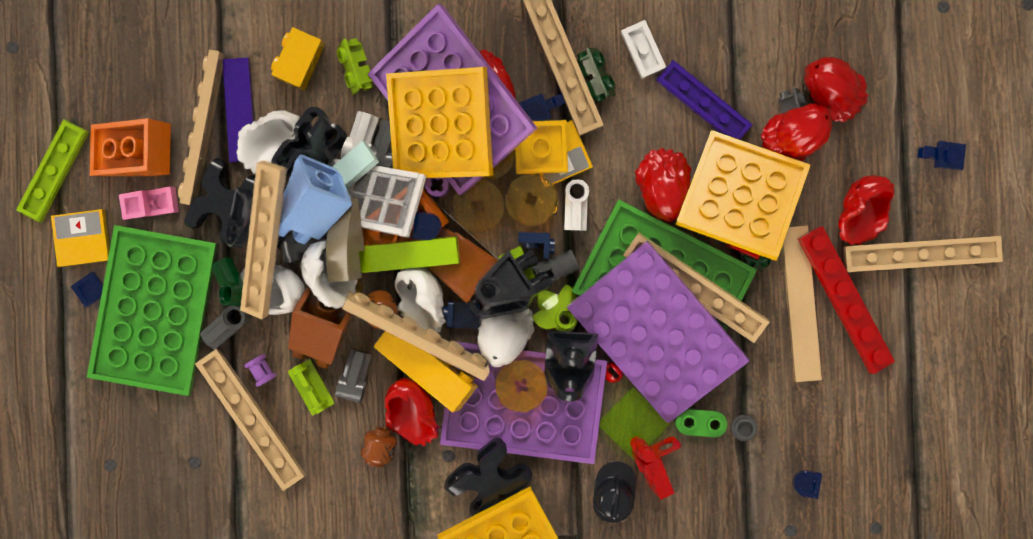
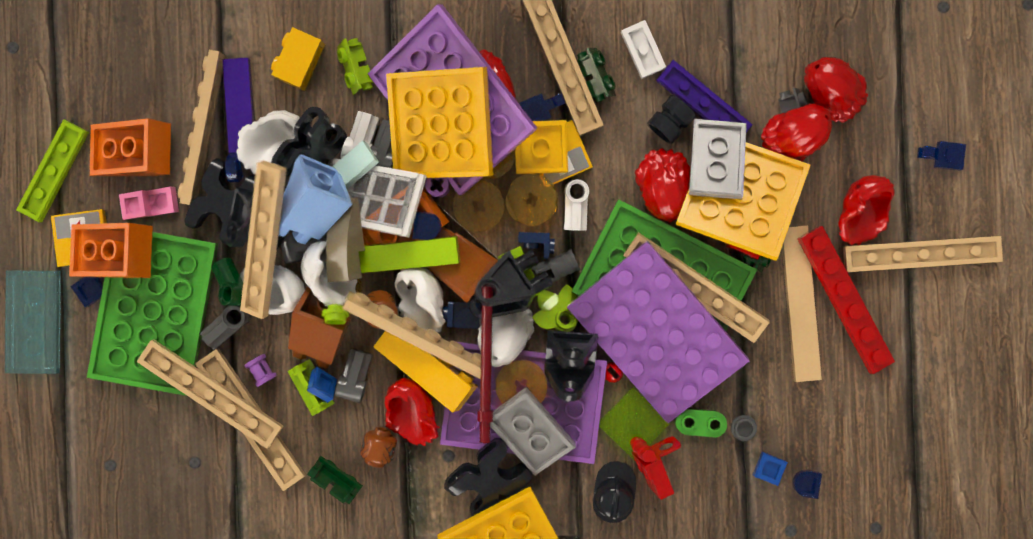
(32, 322): none -> clear light blue tile
(111, 250): none -> orange slope
(210, 393): none -> tan plate
(233, 168): none -> clear blue tile
(322, 384): none -> blue tile
(335, 315): none -> lime plate
(344, 485): none -> dark green hinge
(485, 414): none -> dark red bar
(531, 431): none -> light grey tile
(669, 121): none -> black wheel
(717, 159): none -> tile
(769, 468): none -> blue tile

